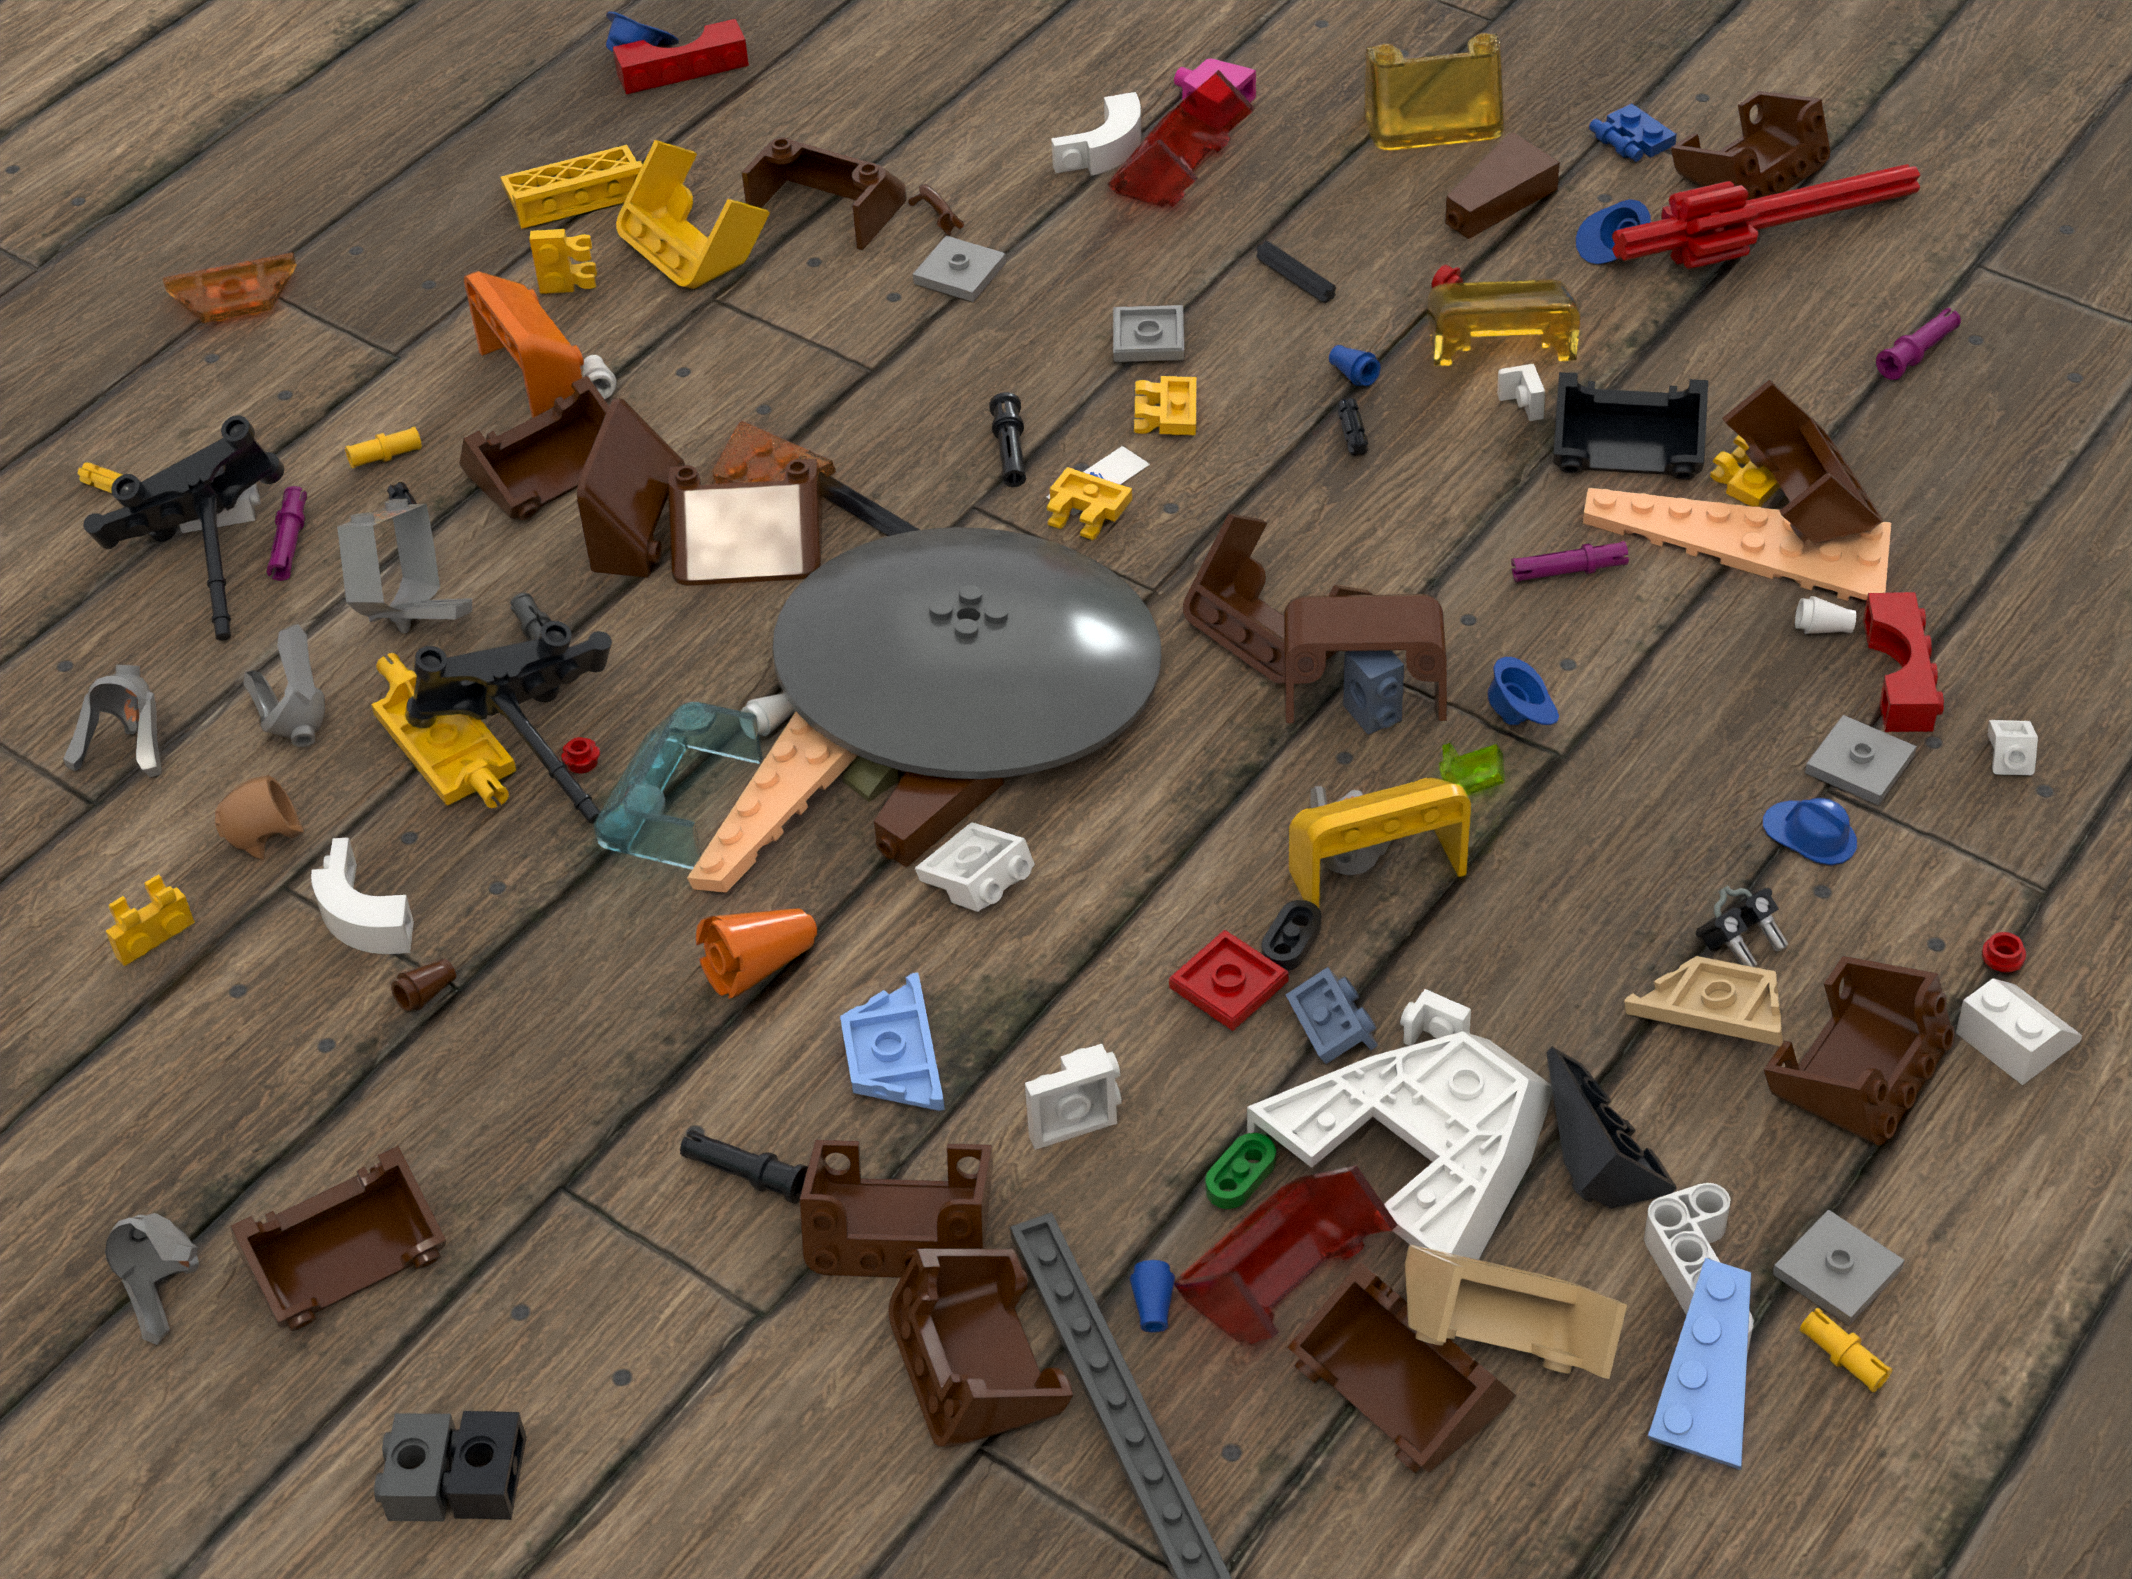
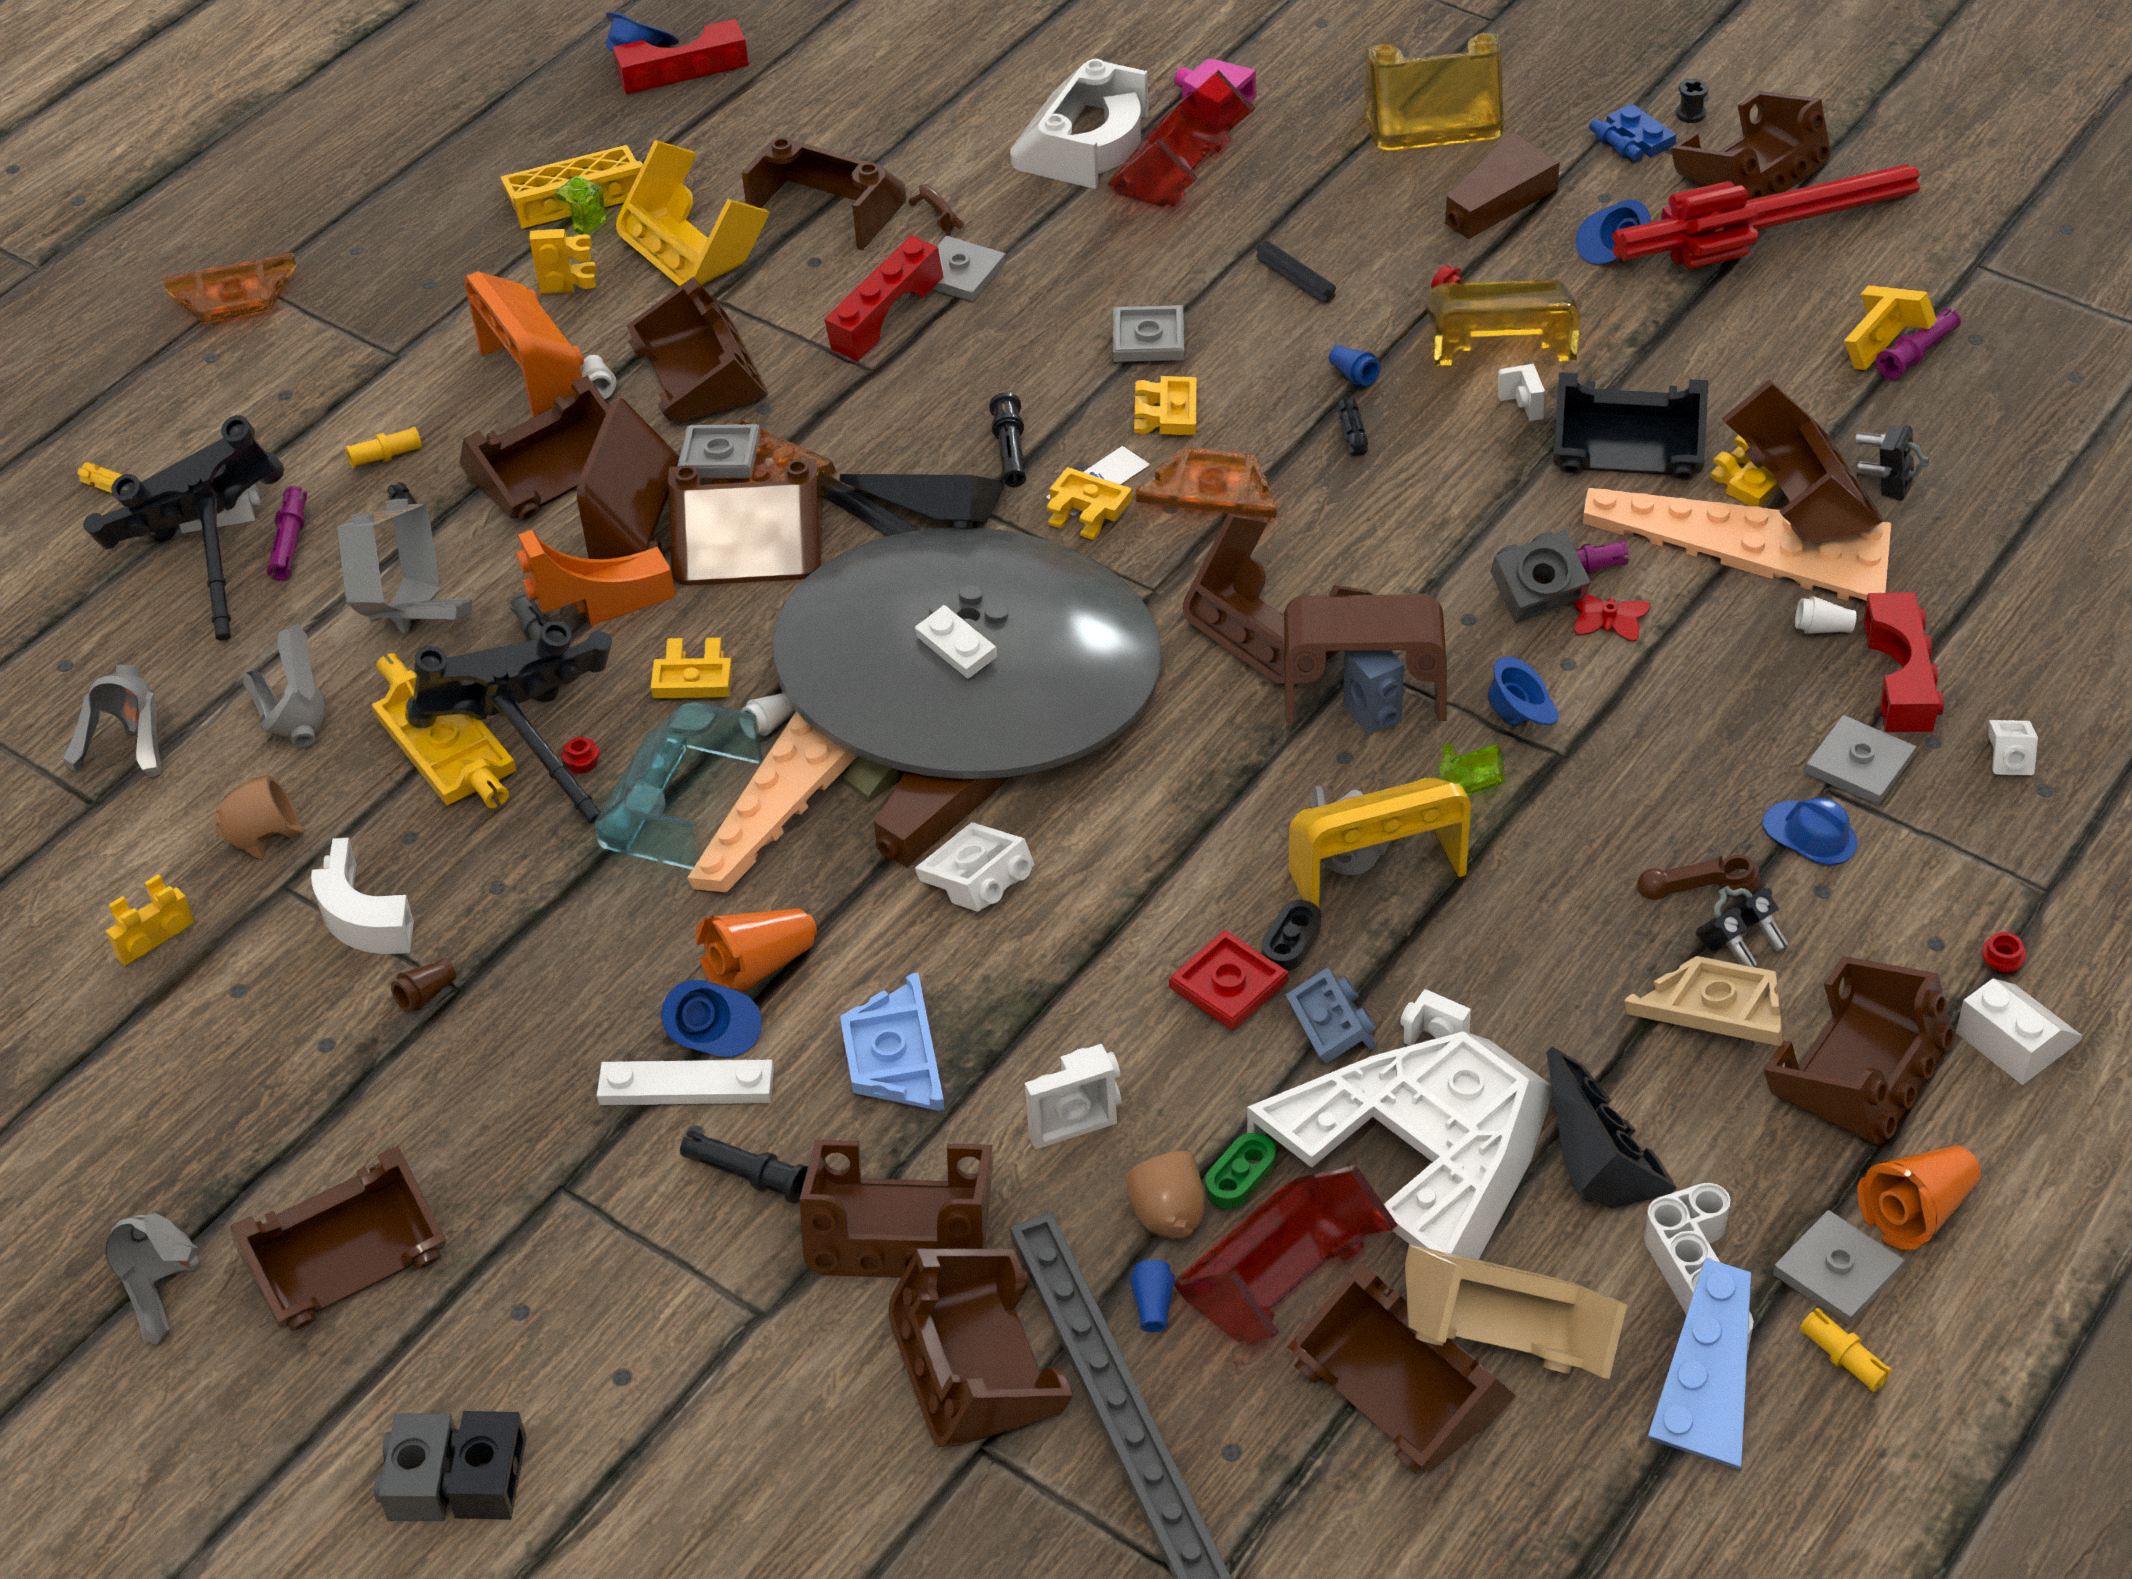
(585, 202): none -> clear neon green bracket
(594, 586): none -> orange arch
(685, 1082): none -> white plate
(694, 676): none -> yellow plate
(695, 355): none -> reddish brown windscreen
(711, 1018): none -> blue piece
(721, 450): none -> light grey plate
(858, 319): none -> red arch
(942, 497): none -> black wedge
(956, 641): none -> white plate
(1046, 142): none -> white windscreen
(1167, 1194): none -> medium nougat piece
(1211, 483): none -> clear orange wing
(1544, 556): none -> dark grey brick
(1610, 615): none -> red piece
(1658, 884): none -> reddish brown piece
(1692, 100): none -> black bush
(1888, 314): none -> yellow bracket
(1895, 464): none -> black piece
(1917, 1193): none -> orange cone

